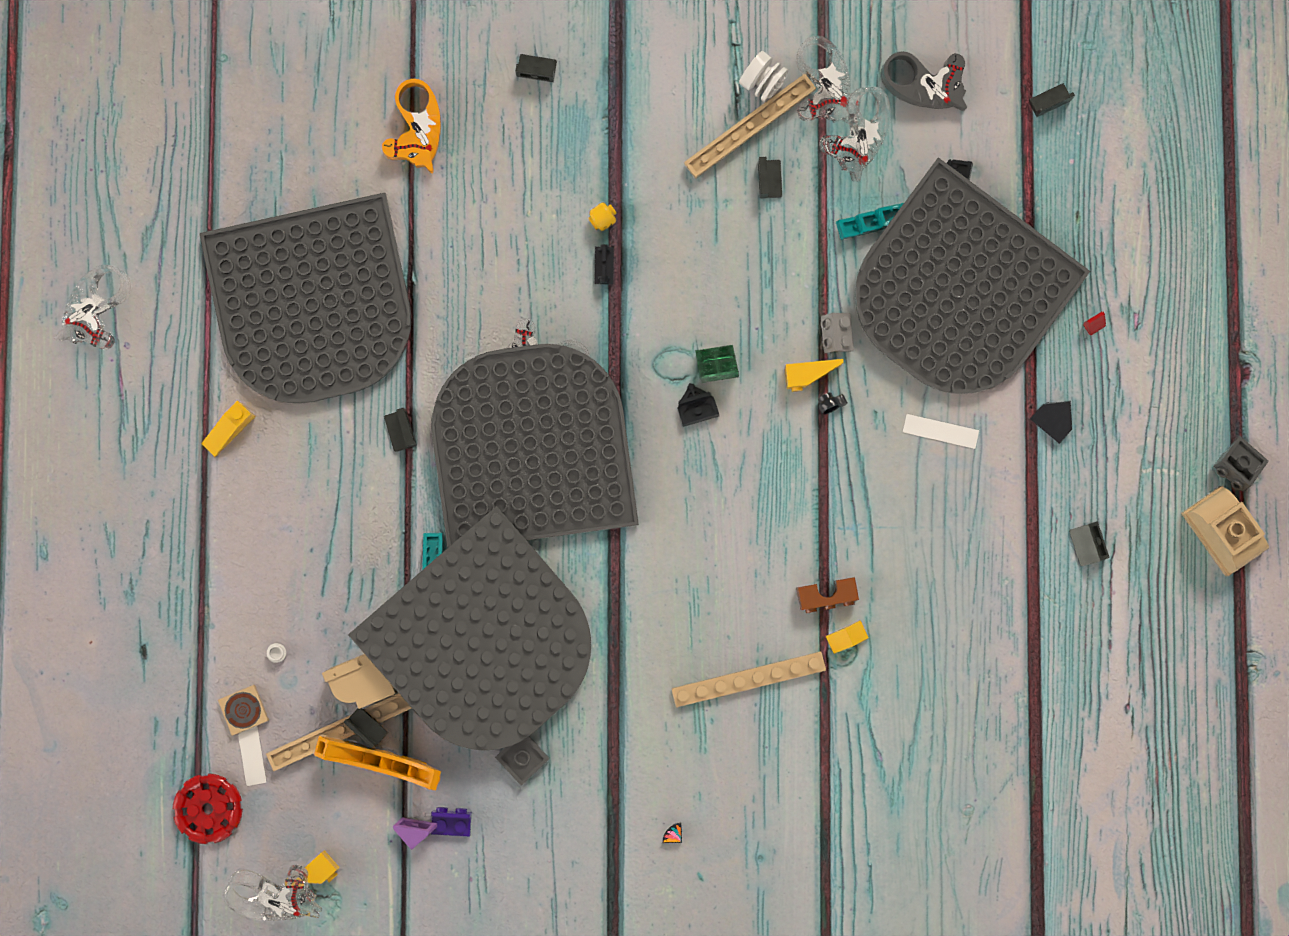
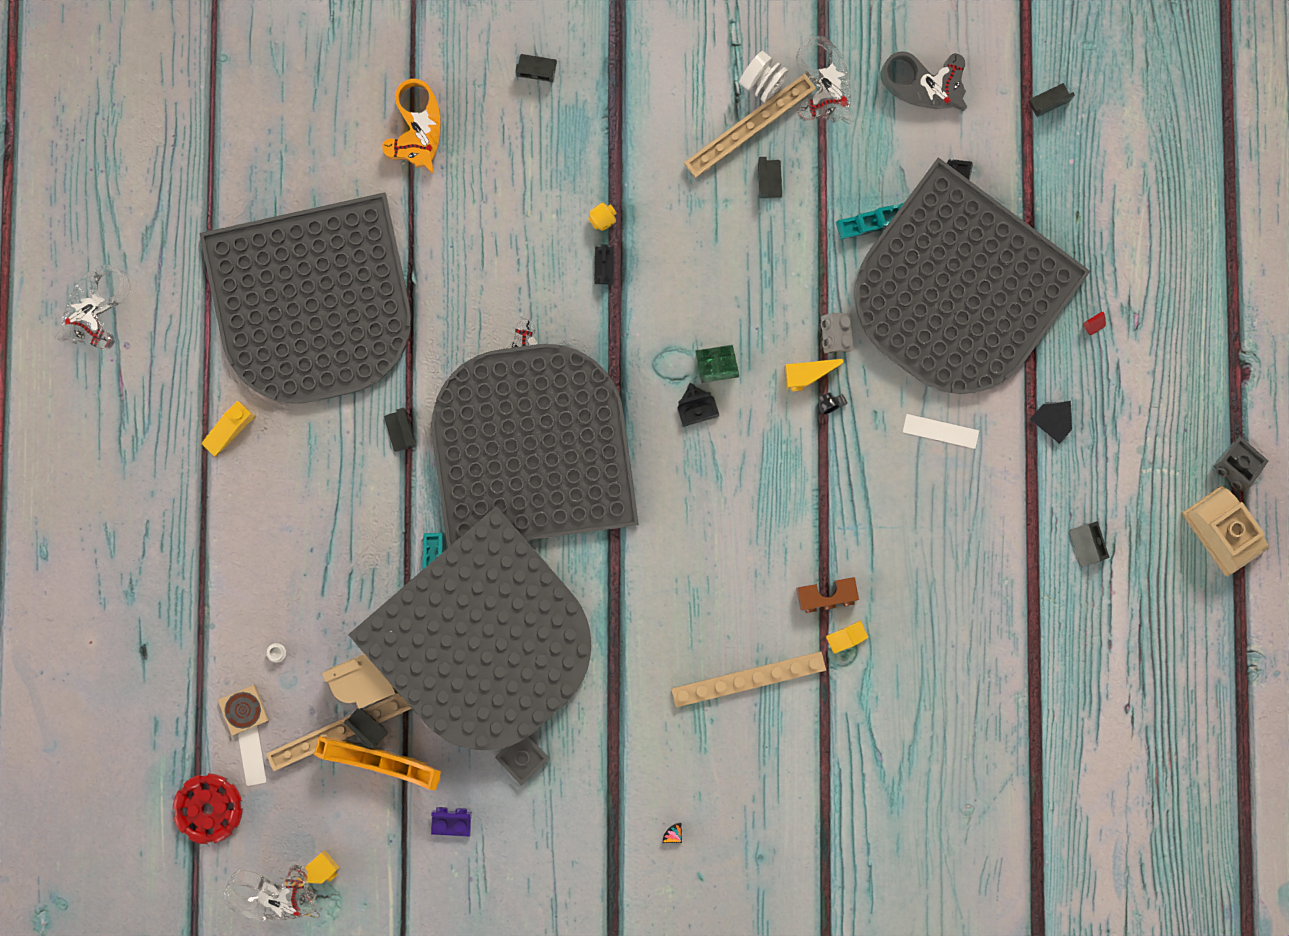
(413, 830): medium lavender slope -> none
(865, 137): clear animal -> none

